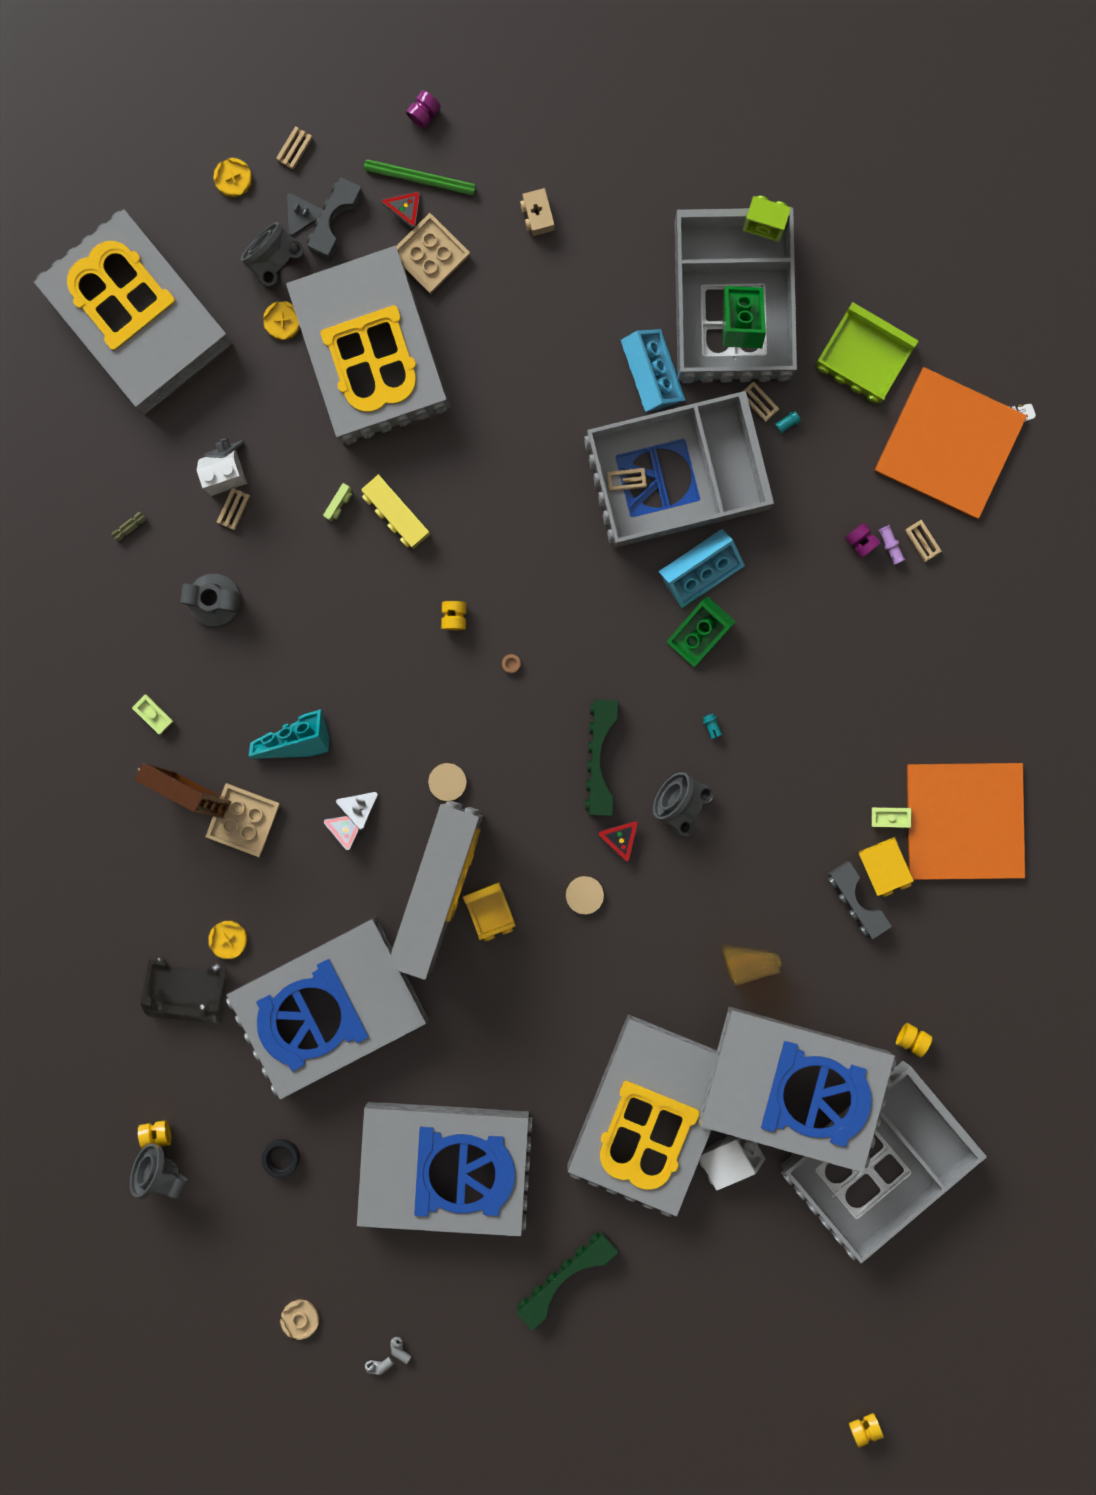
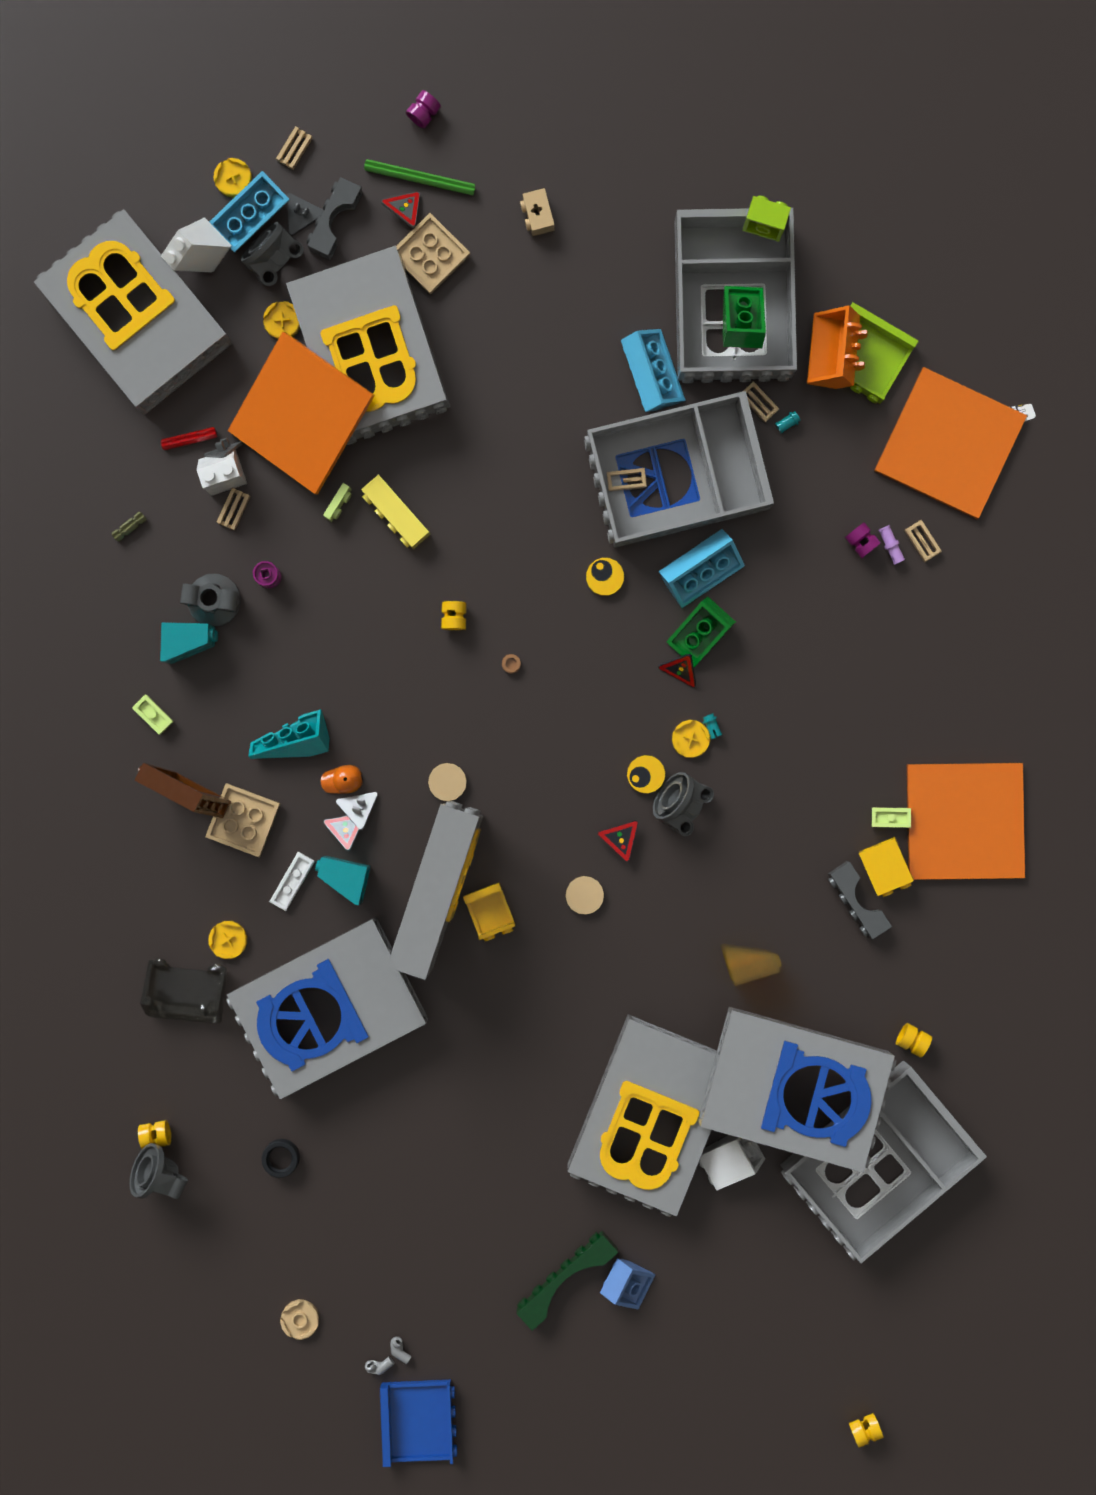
(185, 640): none -> teal slope
(188, 438): none -> red axle
(196, 248): none -> white slope
(249, 211): none -> medium azure slope
(267, 574): none -> magenta wheel
(292, 881): none -> white tile
(300, 412): none -> orange tile
(334, 782): none -> orange cap
(344, 876): none -> teal slope
(397, 1158): light grey panel -> none
(417, 1421): none -> blue panel
(604, 717): dark green arch -> none
(605, 576): none -> yellow tile
(627, 1284): none -> medium blue slope
(646, 774): none -> yellow tile
(681, 669): none -> piece
(690, 738): none -> yellow tile
(835, 348): none -> orange piece

